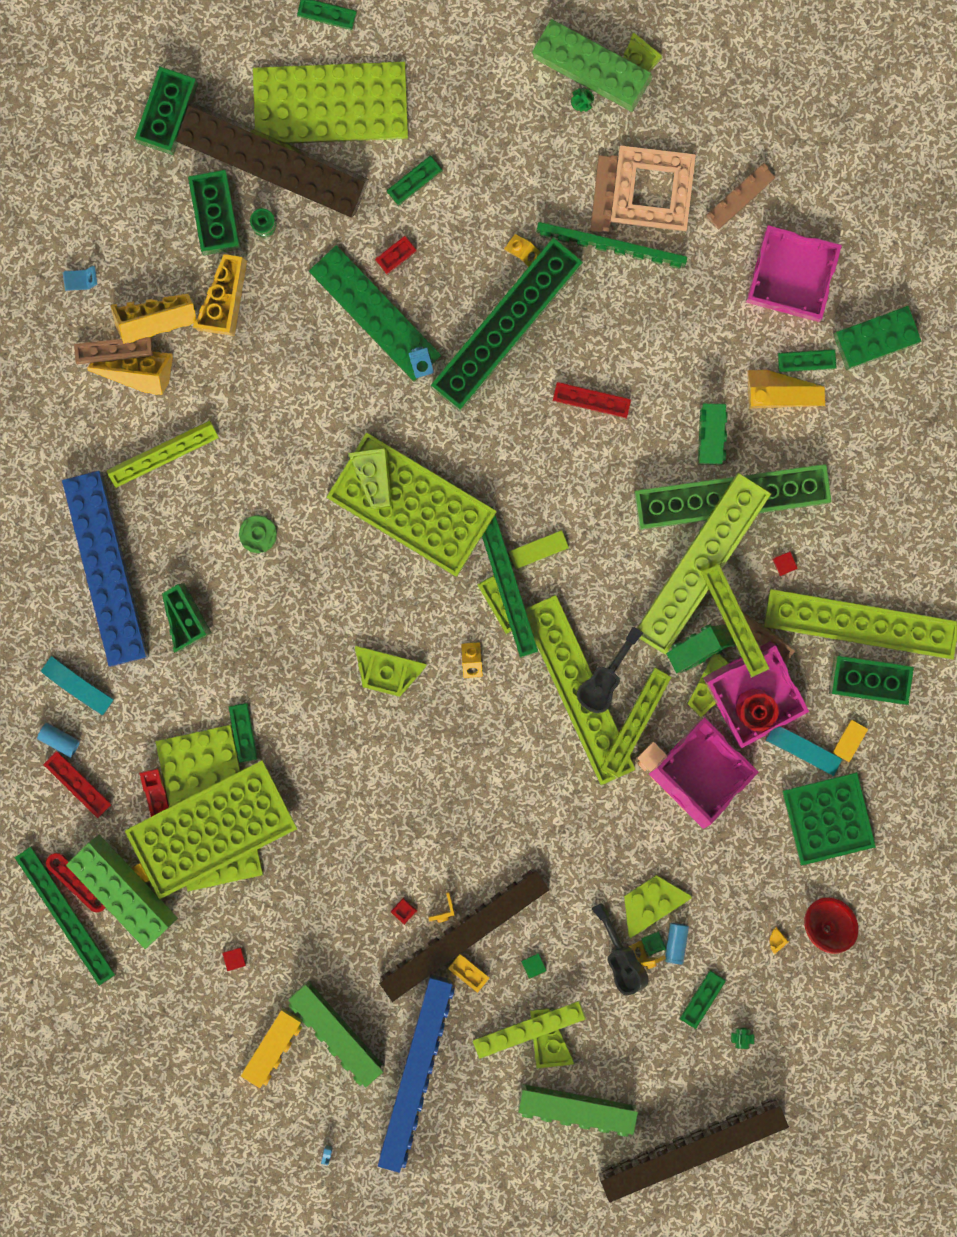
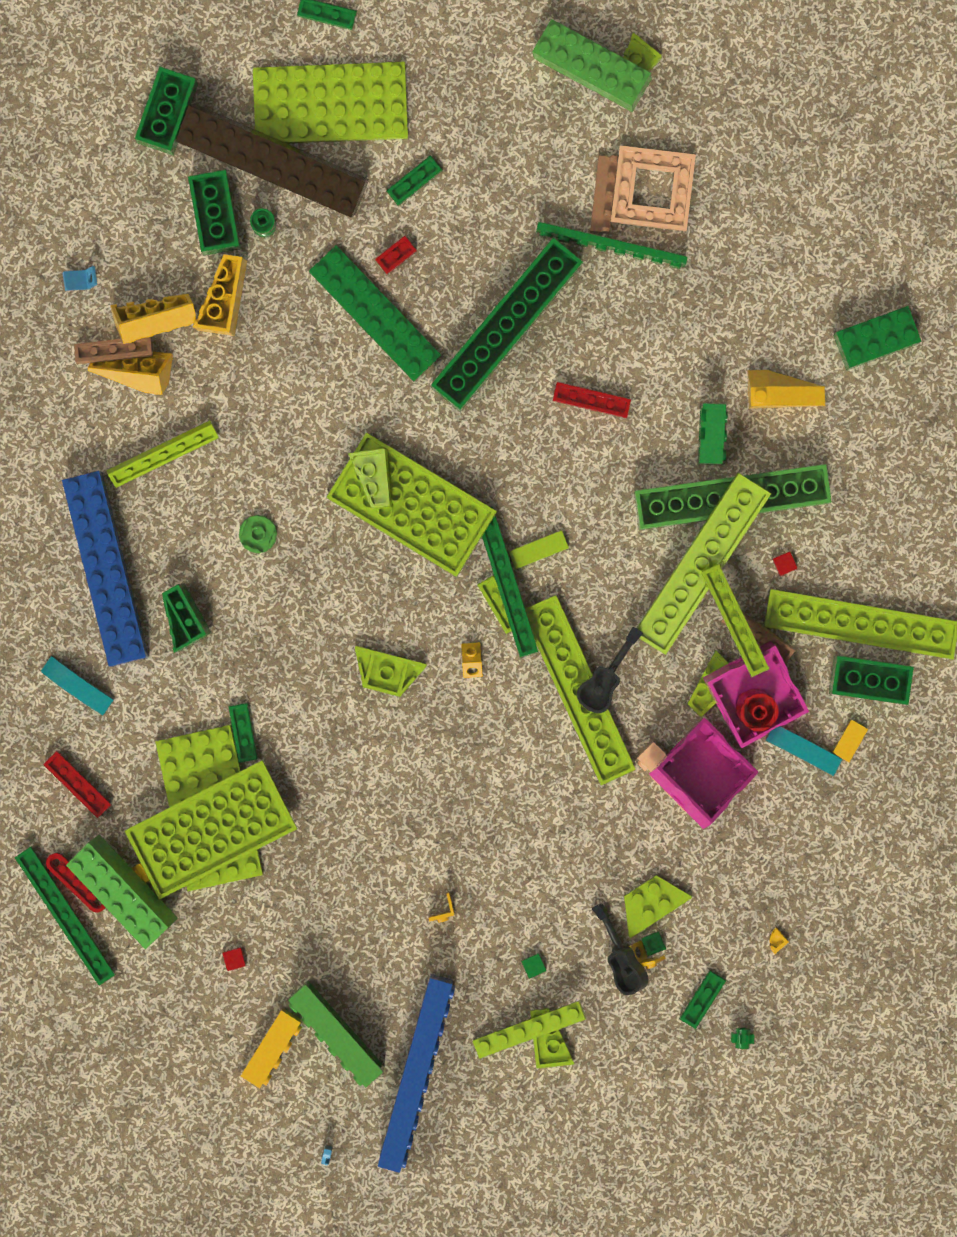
(58, 740): dark azure pin -> none
(154, 790): red slope -> none
(403, 911): red tile -> none
(417, 355): dark azure bracket -> none
(464, 935): dark brown brick -> none
(468, 973): yellow plate -> none
(521, 249): yellow bracket -> none
(577, 1109): bright green brick -> none
(582, 99): green gear -> none
(635, 723): lime plate -> none
(676, 943): dark azure pin -> none
(692, 1150): dark brown brick -> none
(700, 647): green wedge -> none
(740, 196): medium nougat hinge -> none
(793, 273): dark pink tile -> none
(807, 361): green tile -> none
(828, 819): green plate -> none
(838, 921): red dish -> none

